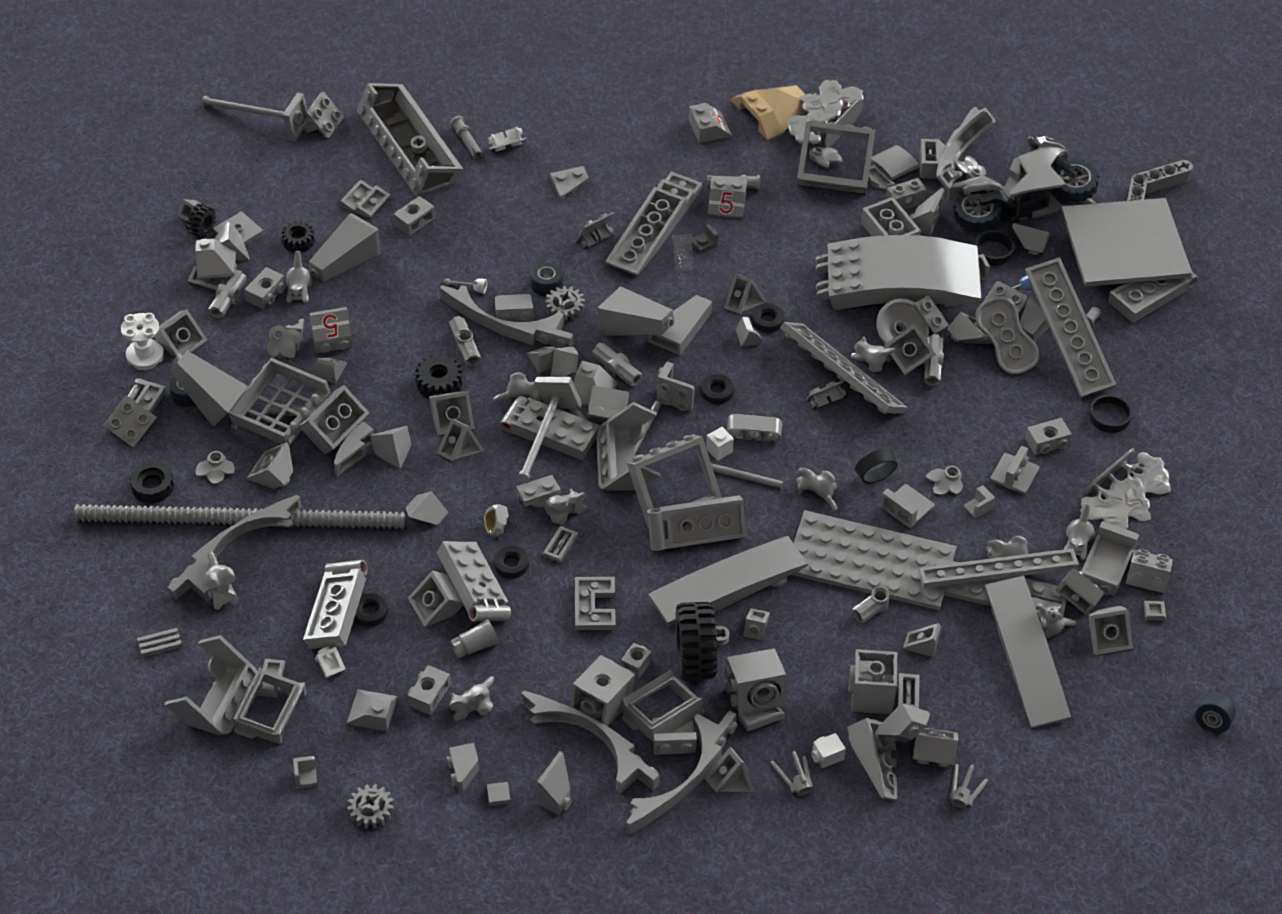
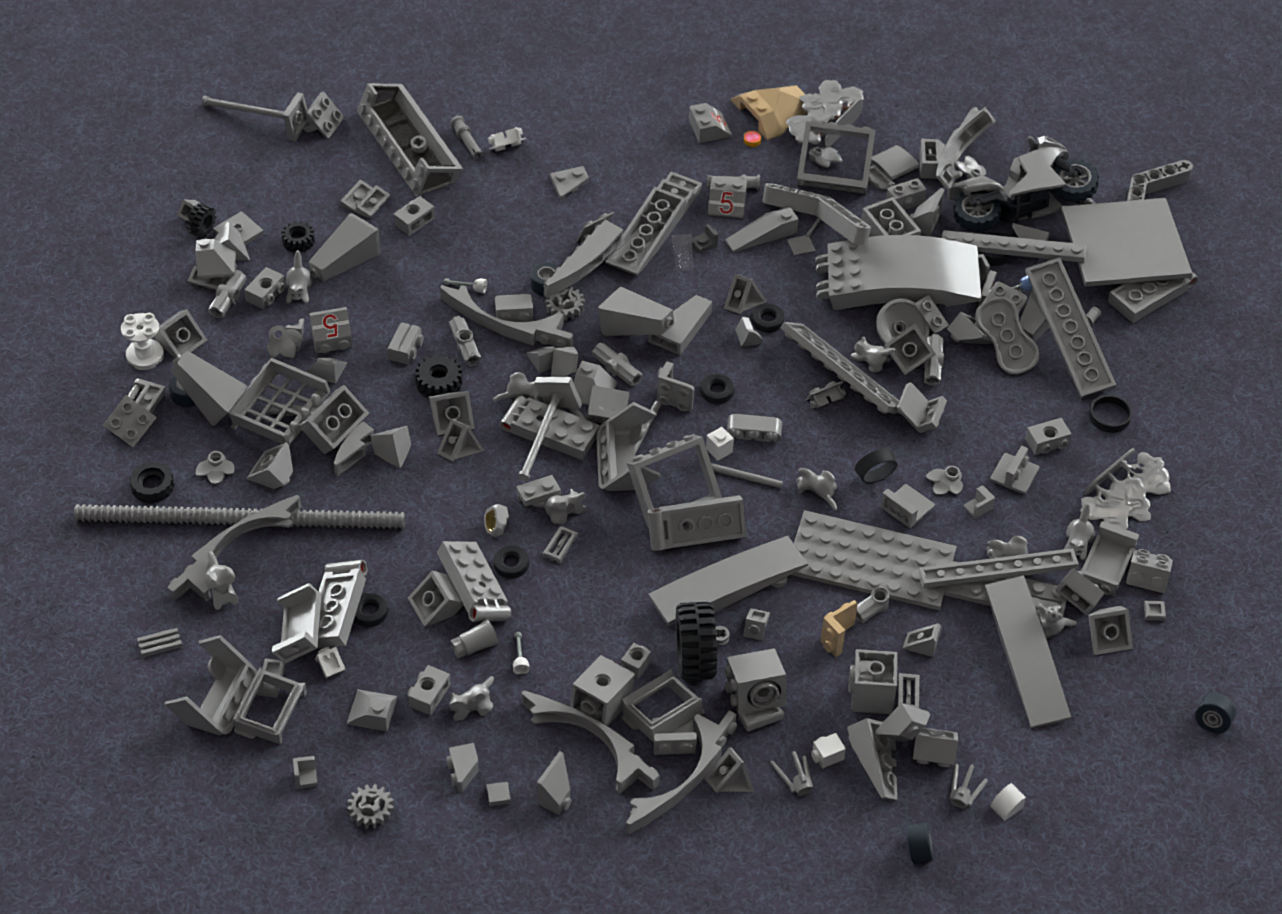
(299, 623): none -> light grey panel
(405, 343): none -> light grey brick
(427, 508): light grey slope -> none
(520, 664): none -> white hinge
(585, 258): none -> light grey wedge
(585, 613): light grey plate -> none
(752, 138): none -> tile
(765, 229): none -> light grey wedge
(803, 243): none -> light grey piece
(821, 206): none -> light grey beam
(835, 625): none -> tan bracket
(918, 411): none -> light grey bracket
(920, 842): none -> black wheel
(989, 283): none -> light grey tile
(1008, 802): none -> white brick
(1020, 246): none -> light grey plate

